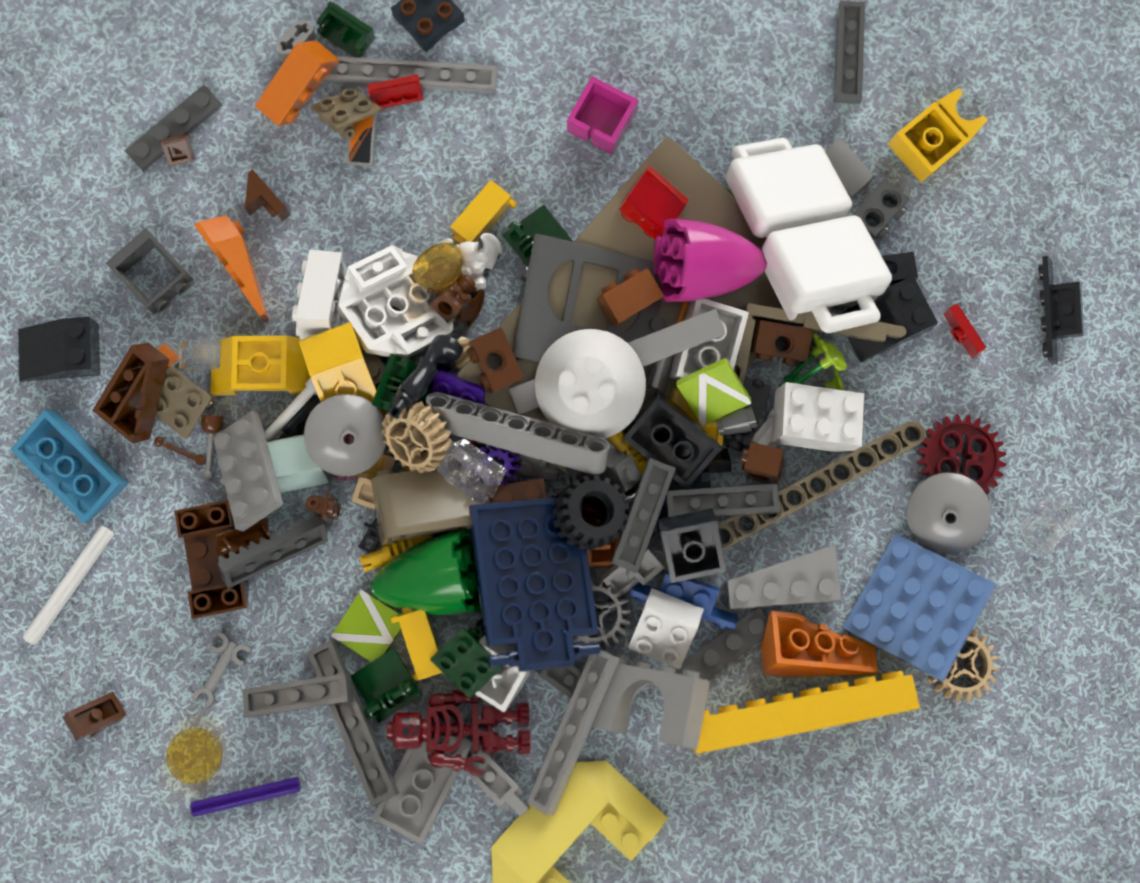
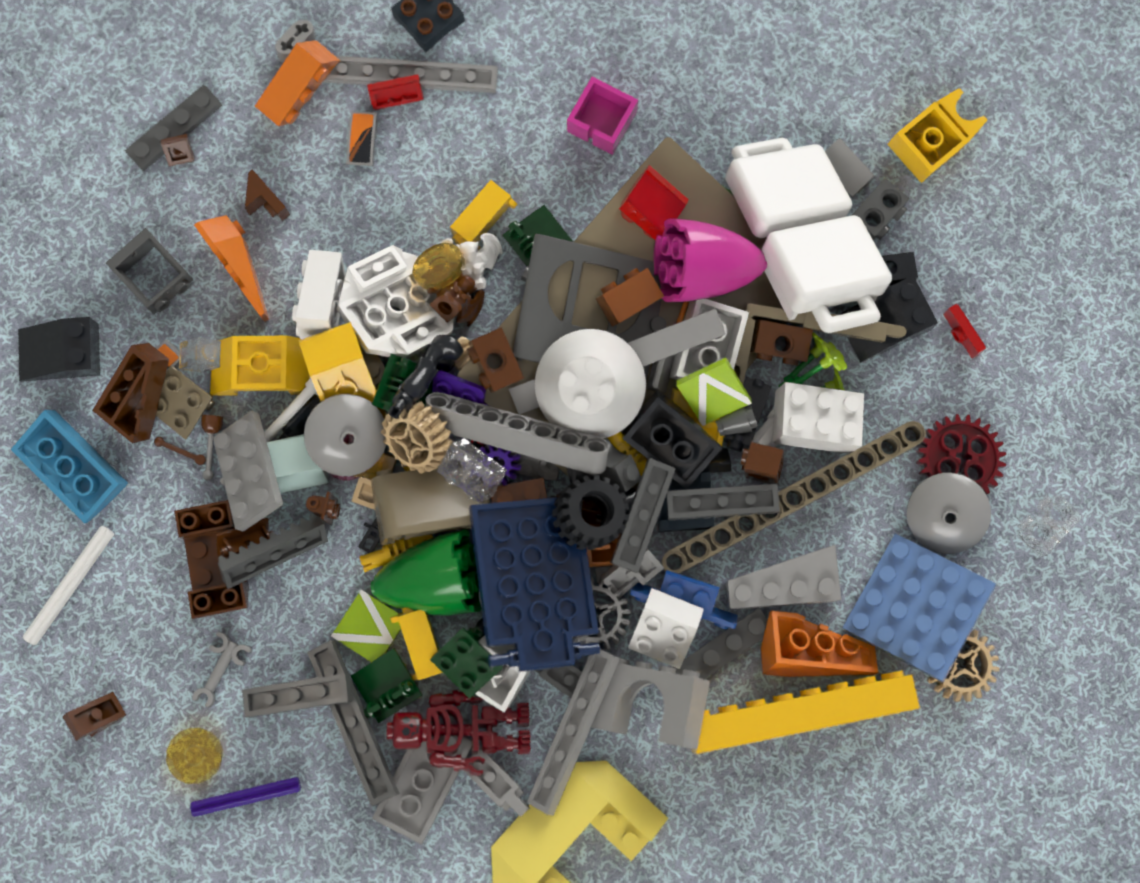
(344, 110): dark tan hinge -> none
(345, 30): dark green hinge -> none
(692, 545): black brick -> none
(849, 52): dark grey gear -> none
(1062, 310): black bracket -> none

